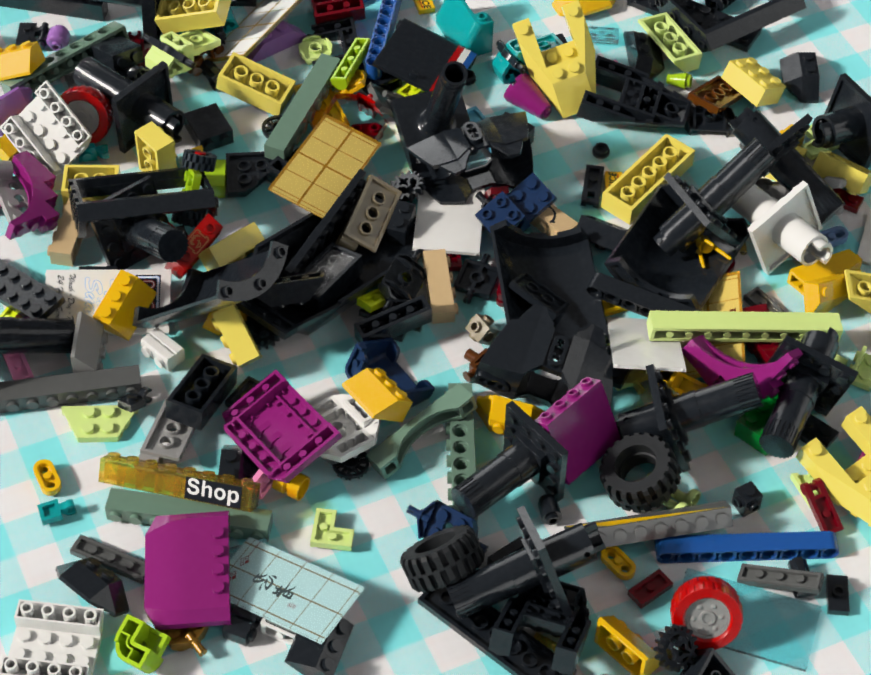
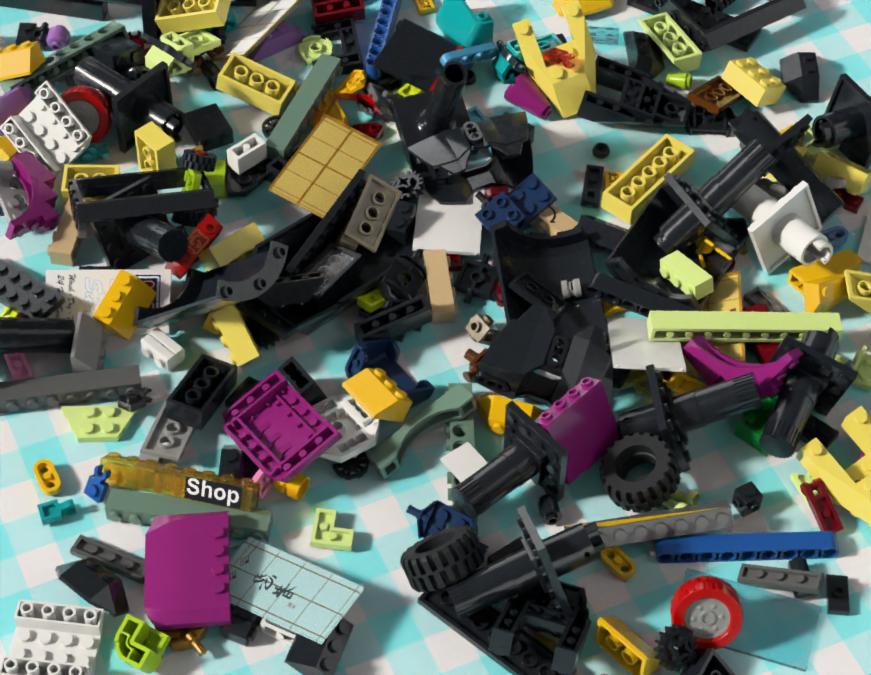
(96, 486): none -> blue plate
(246, 153): none -> white brick
(301, 381): none -> black brick
(350, 63): lime brick -> none
(463, 461): none -> white sticker
(471, 54): none -> dark azure beam
(557, 56): none -> clear red plate
(567, 291): none -> light grey wheel
(650, 588): dark red plate -> none
(686, 275): none -> yellowish green brick

